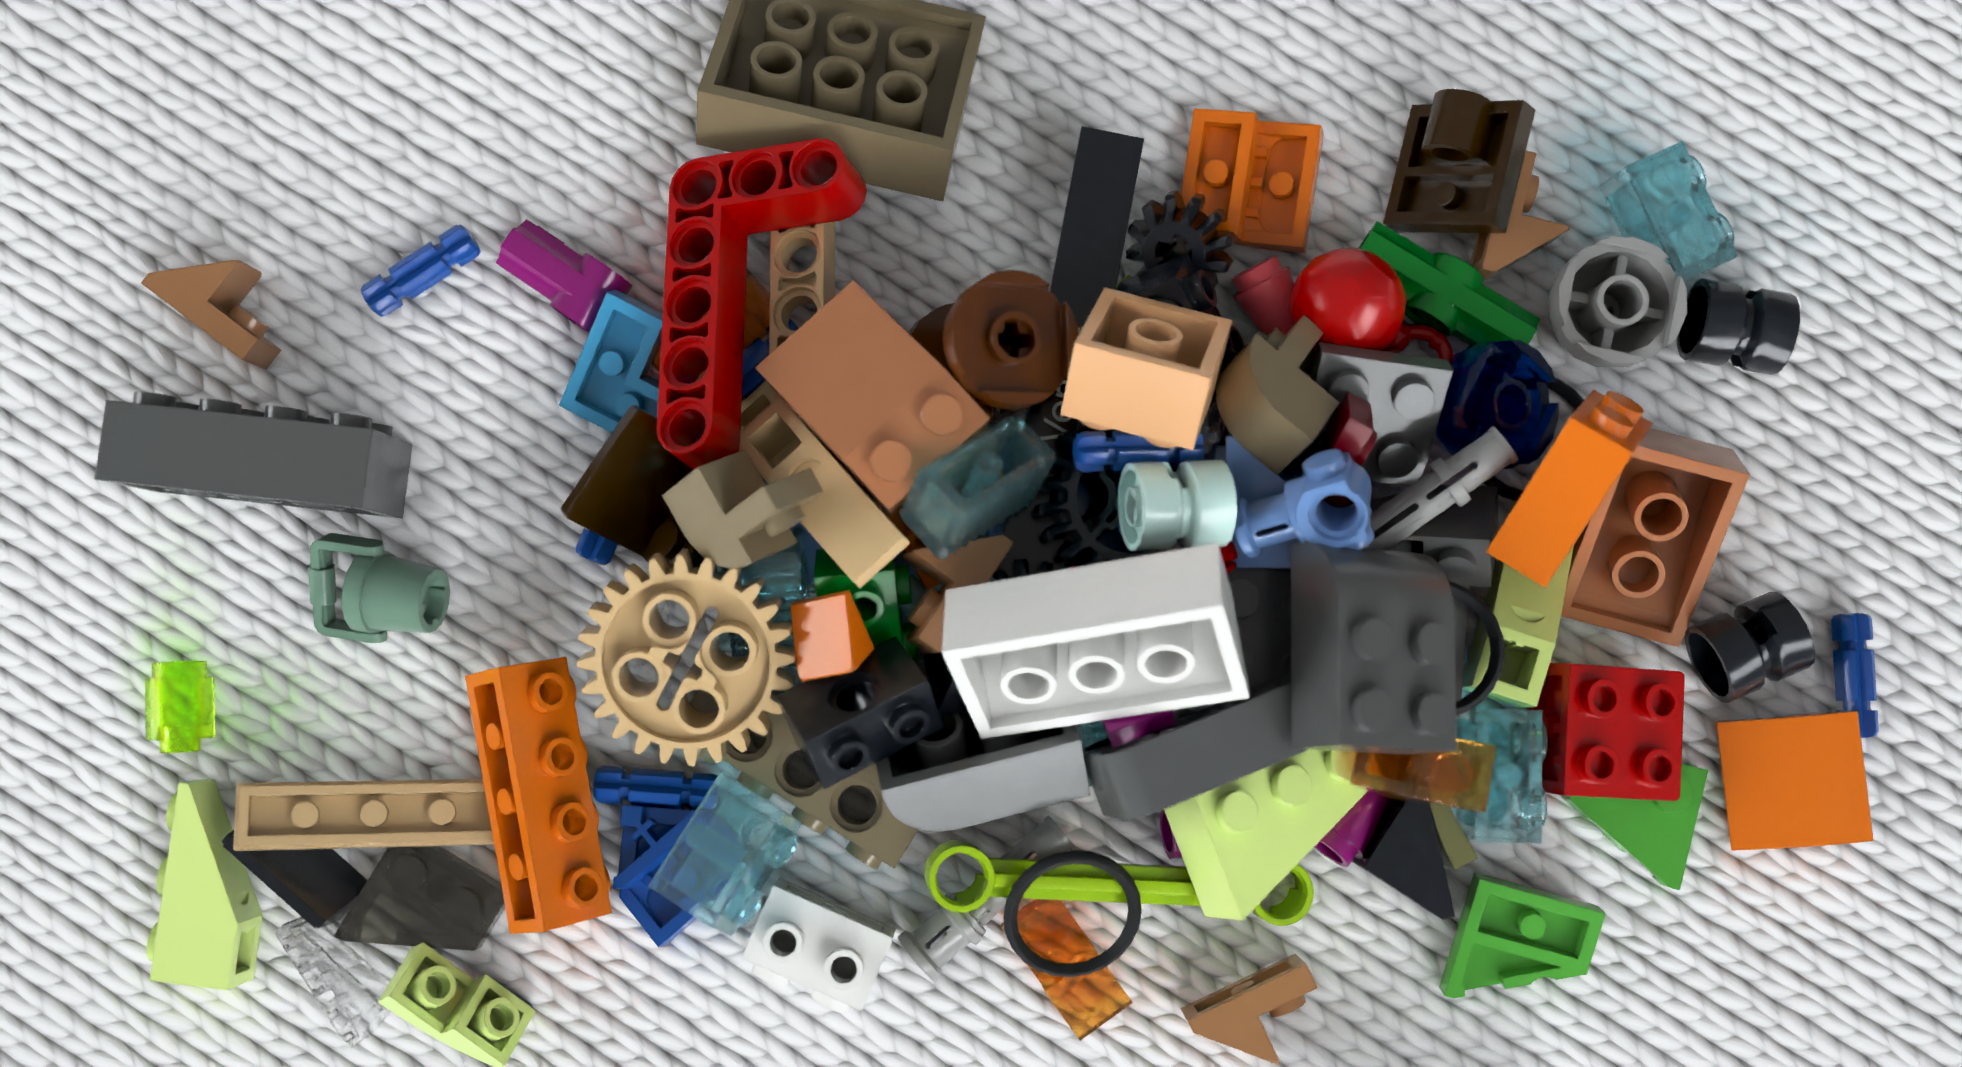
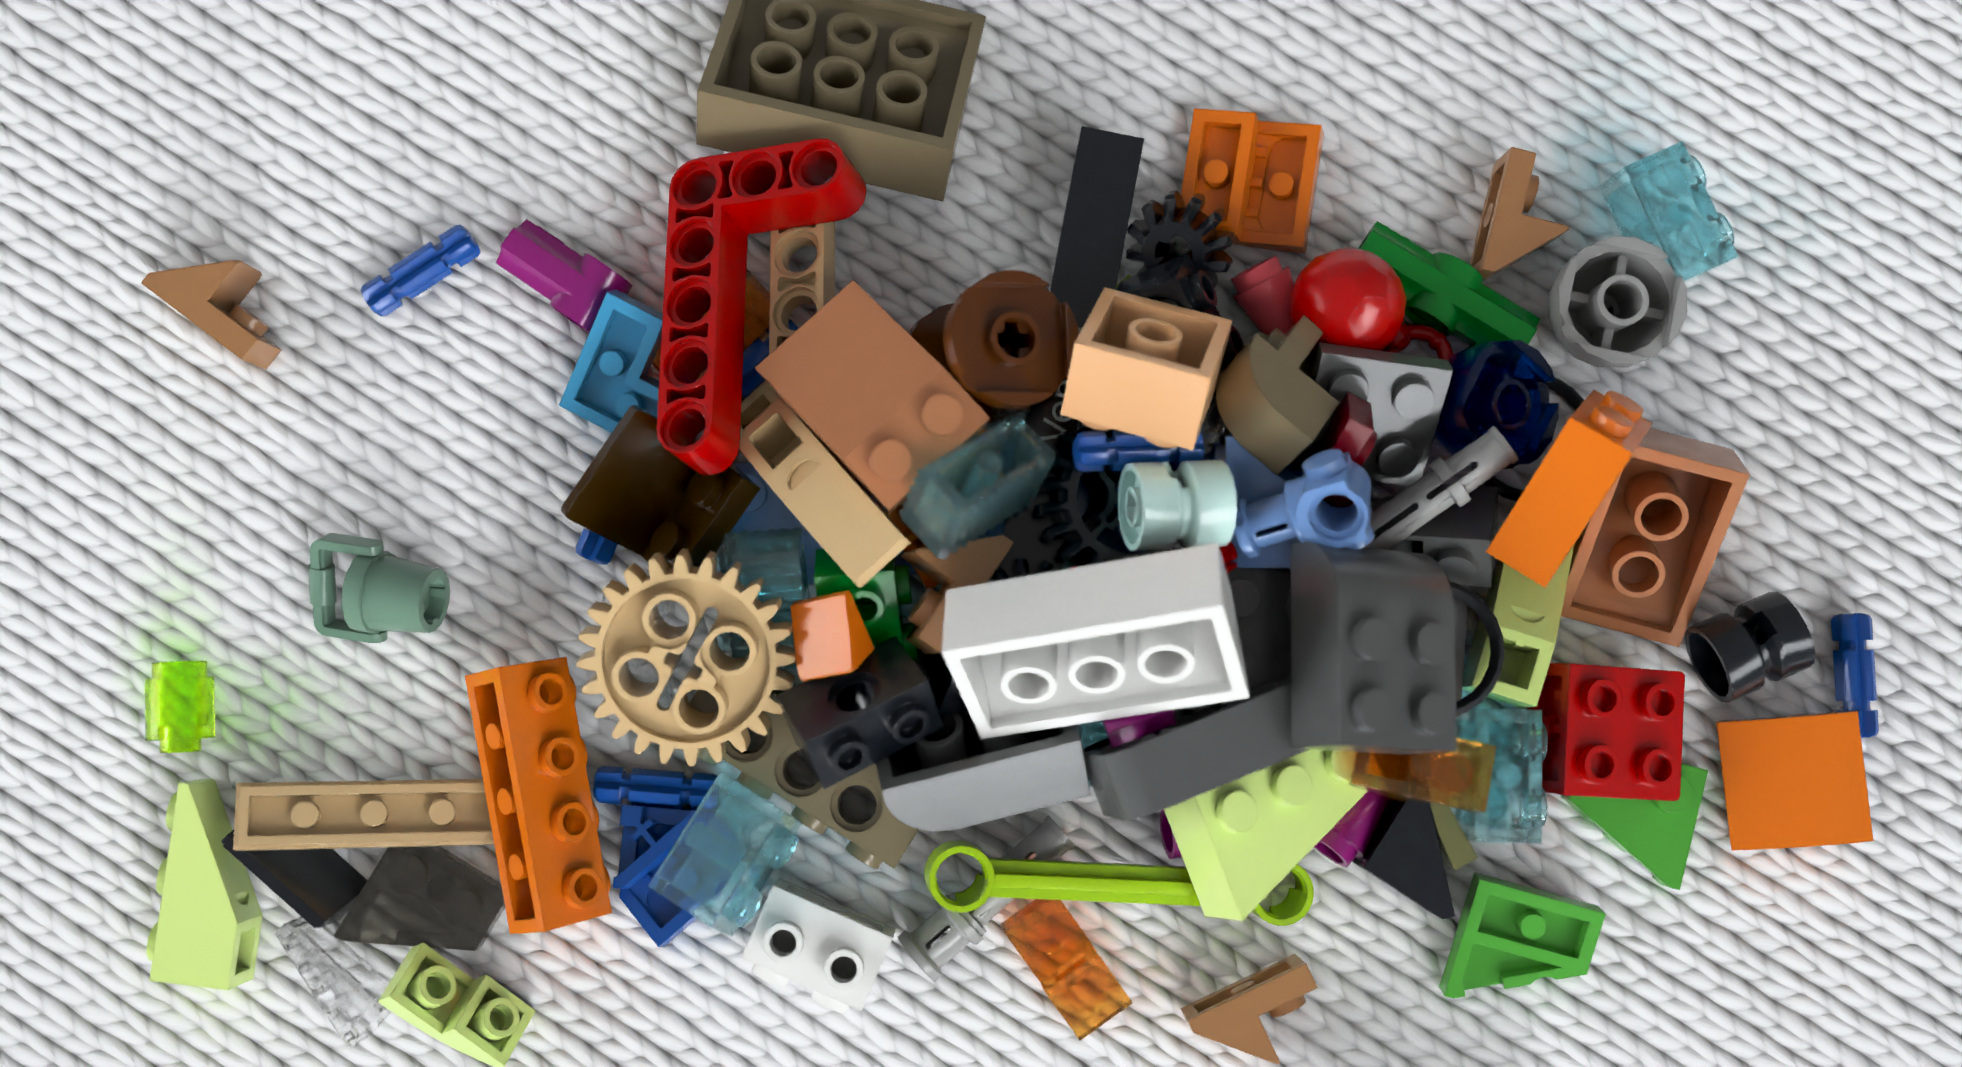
(254, 455): dark grey brick -> none
(734, 514): dark tan brick -> none
(1052, 862): black tyre -> none
(1459, 164): dark brown plate -> none
(1748, 328): black wheel -> none

